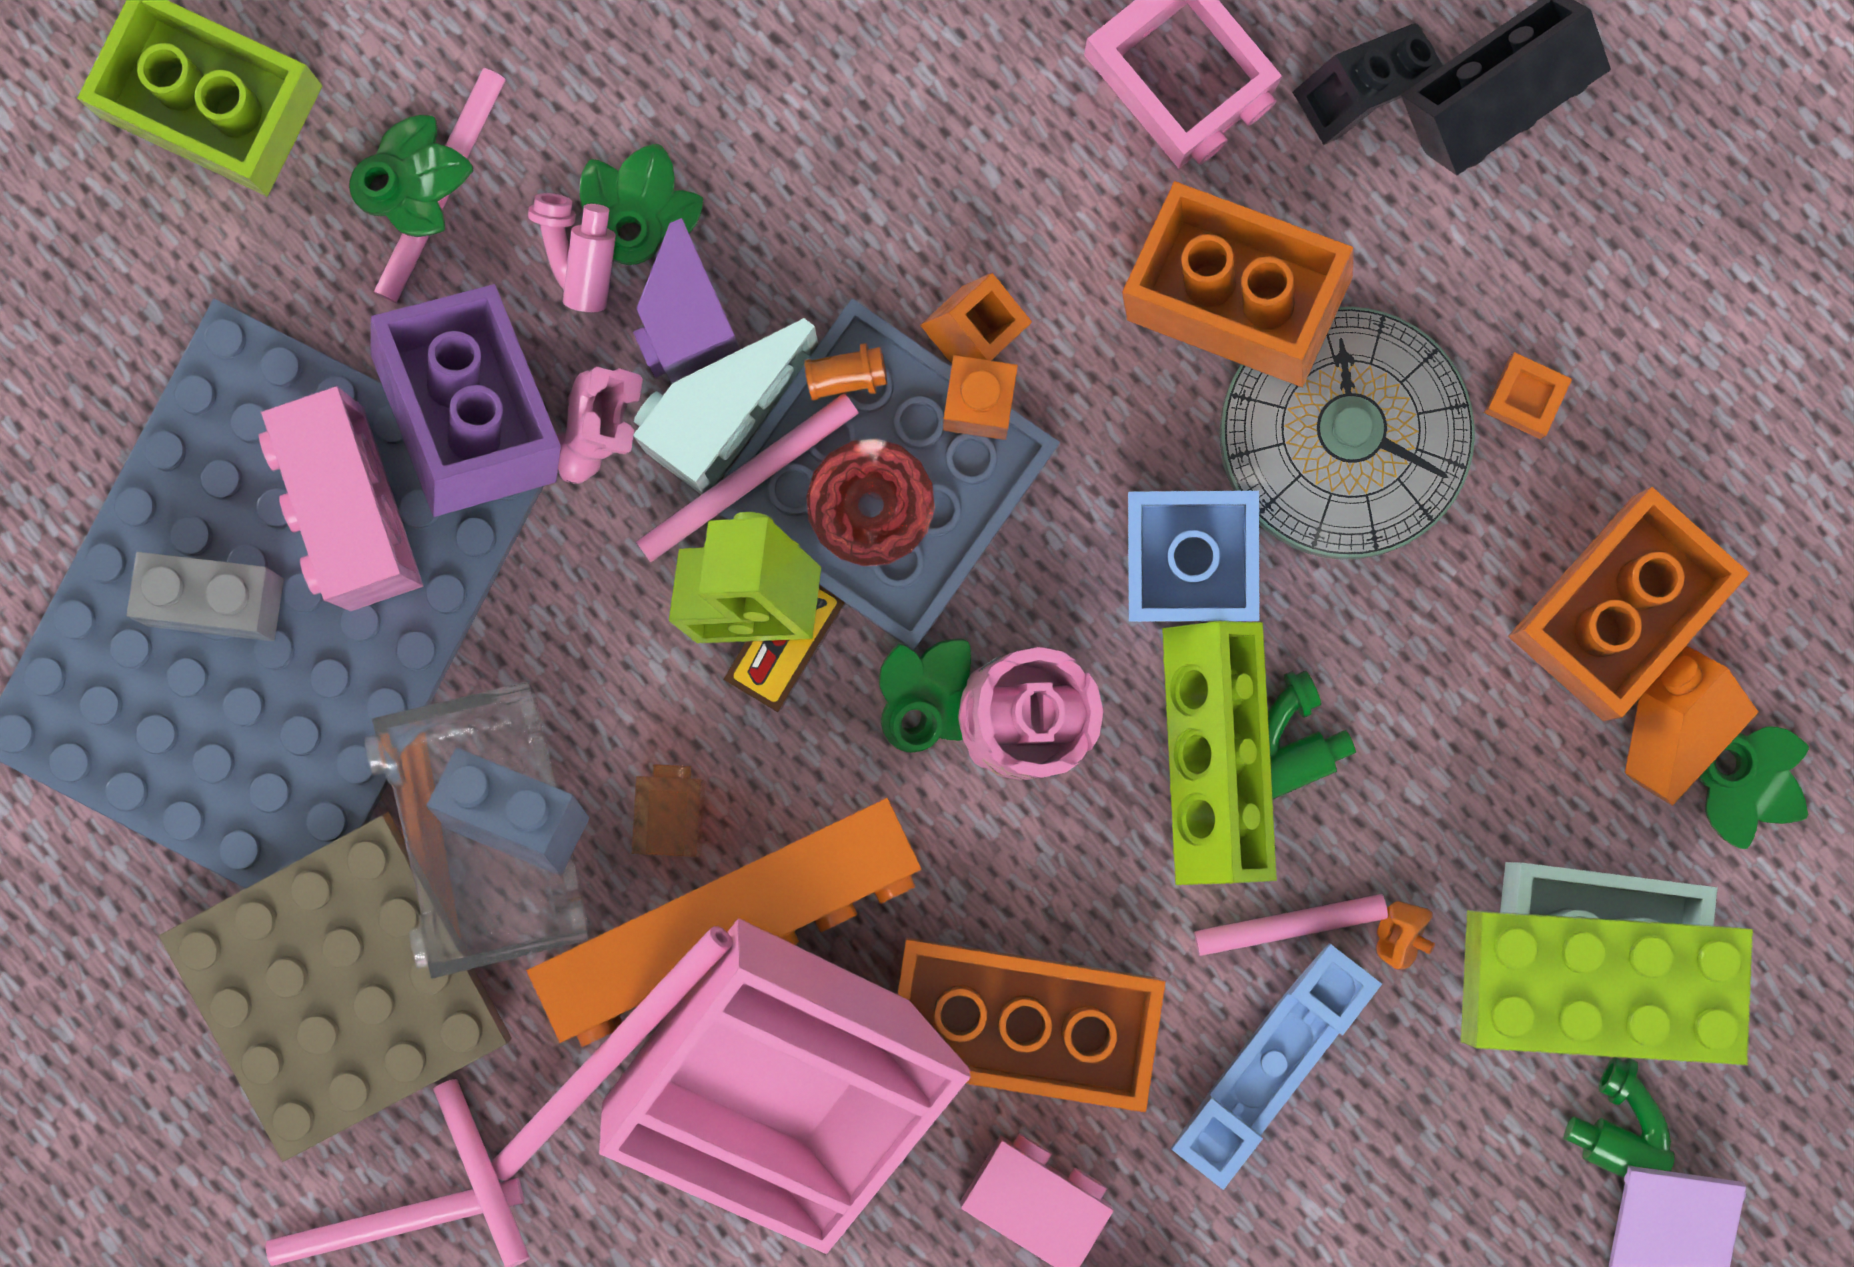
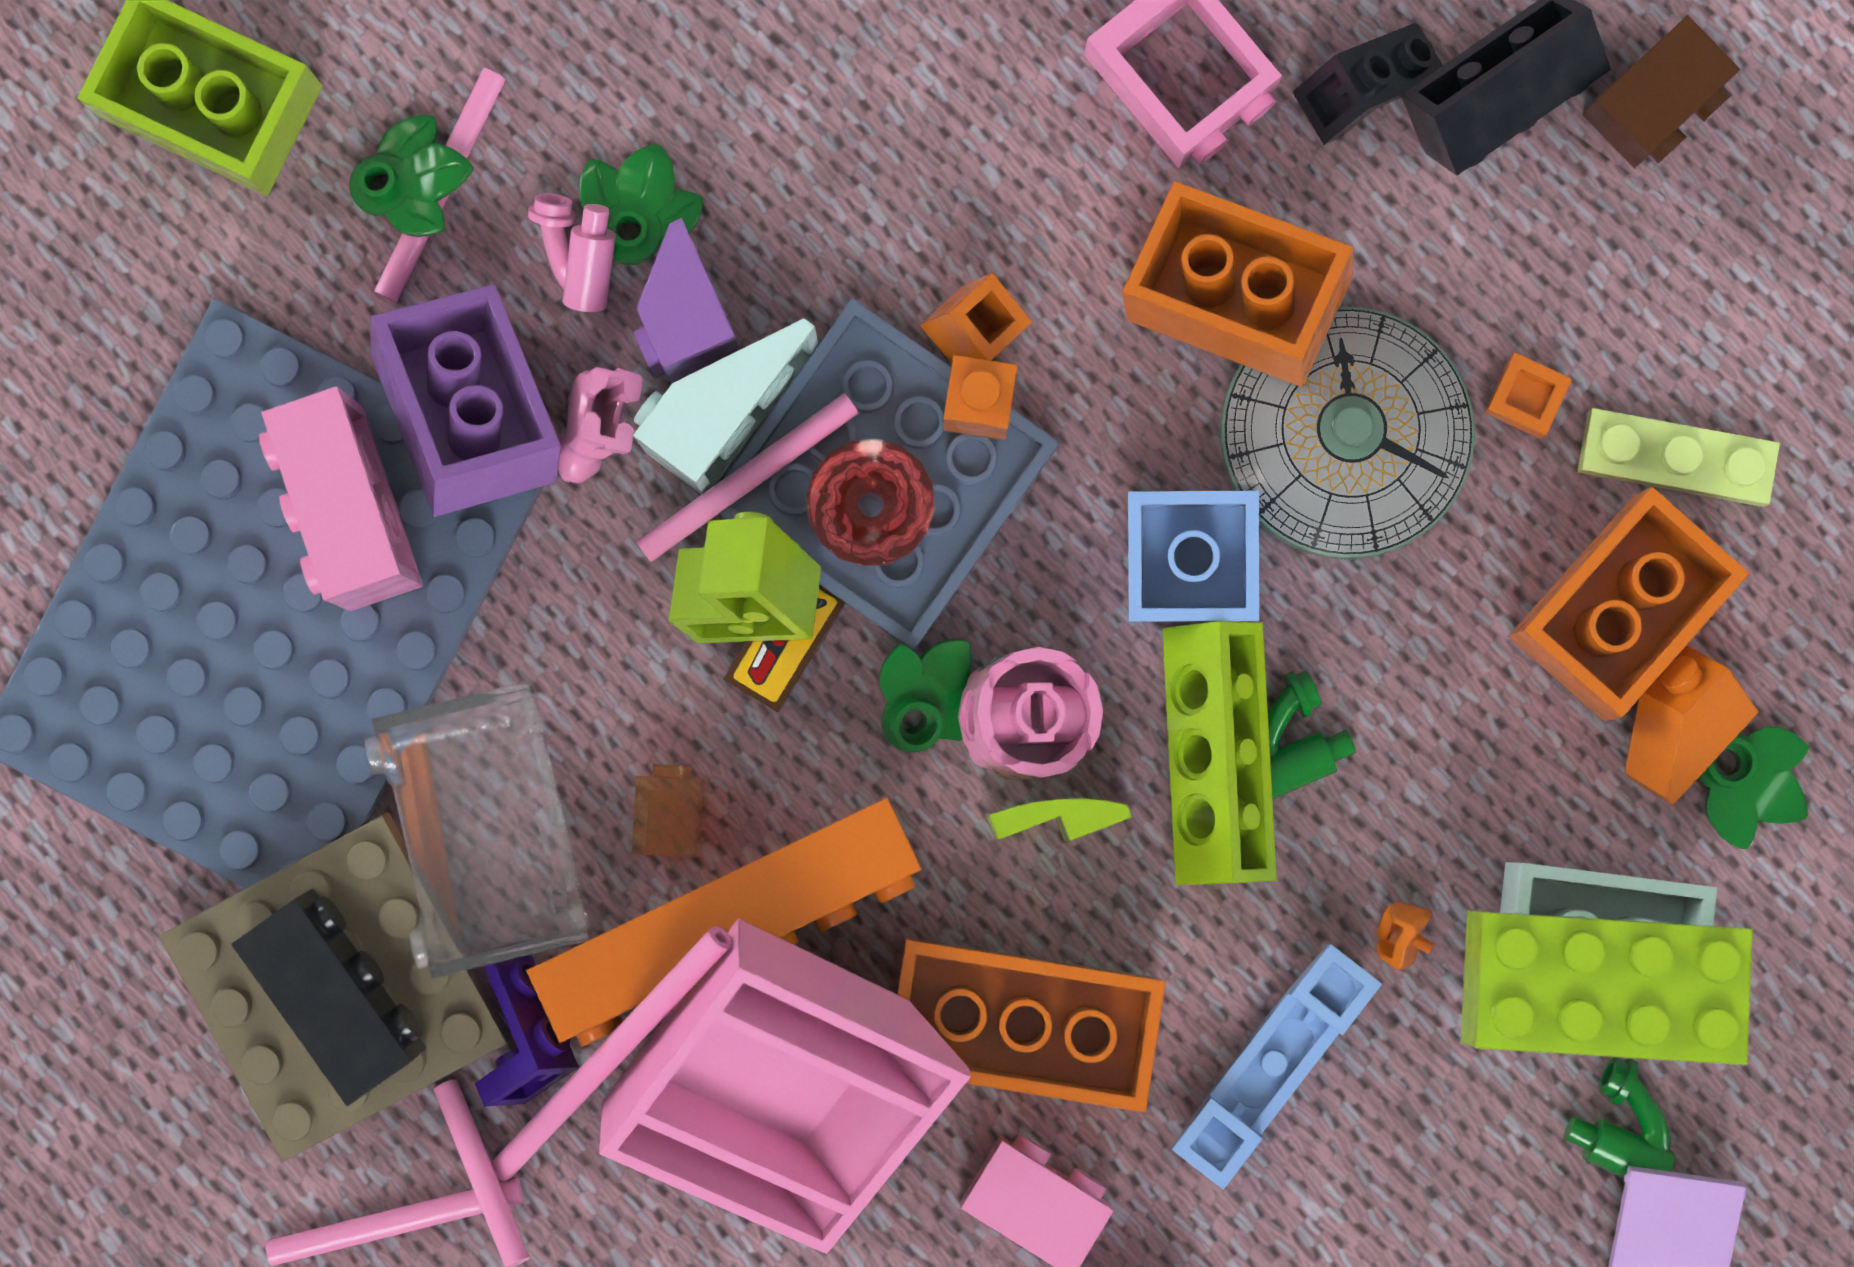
(205, 596): light grey brick -> none
(331, 995): none -> black brick
(508, 811): sand blue brick -> none
(539, 1057): none -> dark purple bracket
(846, 372): orange pin -> none
(1073, 817): none -> lime slope
(1291, 924): bright pink bar -> none
(1661, 92): none -> reddish brown brick
(1678, 457): none -> yellowish green plate

